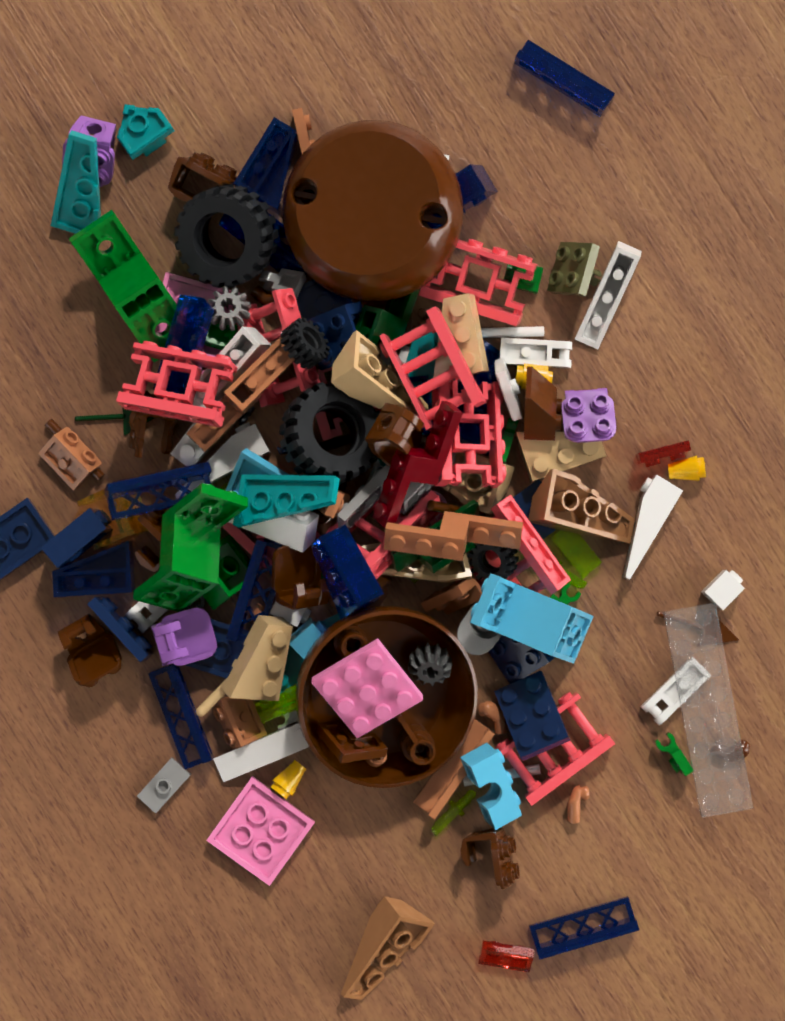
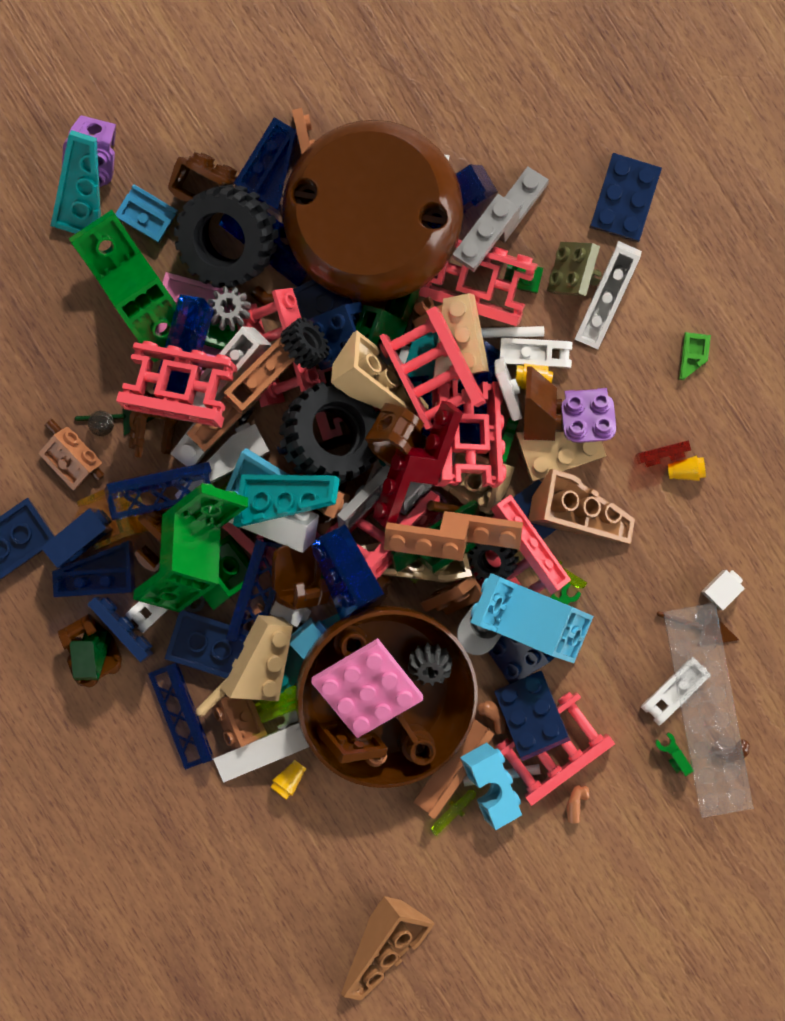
(89, 655): none -> dark green slope
(100, 423): none -> clear smoke plate
(143, 130): teal plate -> none
(146, 213): none -> dark azure plate
(163, 785): light grey plate -> none
(185, 637): medium lavender piece -> none
(260, 831): bright pink plate -> none
(283, 280): light grey plate -> none
(421, 309): none -> nougat tile
(500, 219): none -> light grey bracket
(501, 847): reddish brown piece -> none
(506, 956): clear red plate -> none
(564, 78): clear blue fence -> none
(576, 552): clear neon green panel -> none
(586, 937): clear blue fence -> none
(625, 197): none -> dark blue plate
(653, 509): white slope -> none
(694, 353): none -> bright green tile

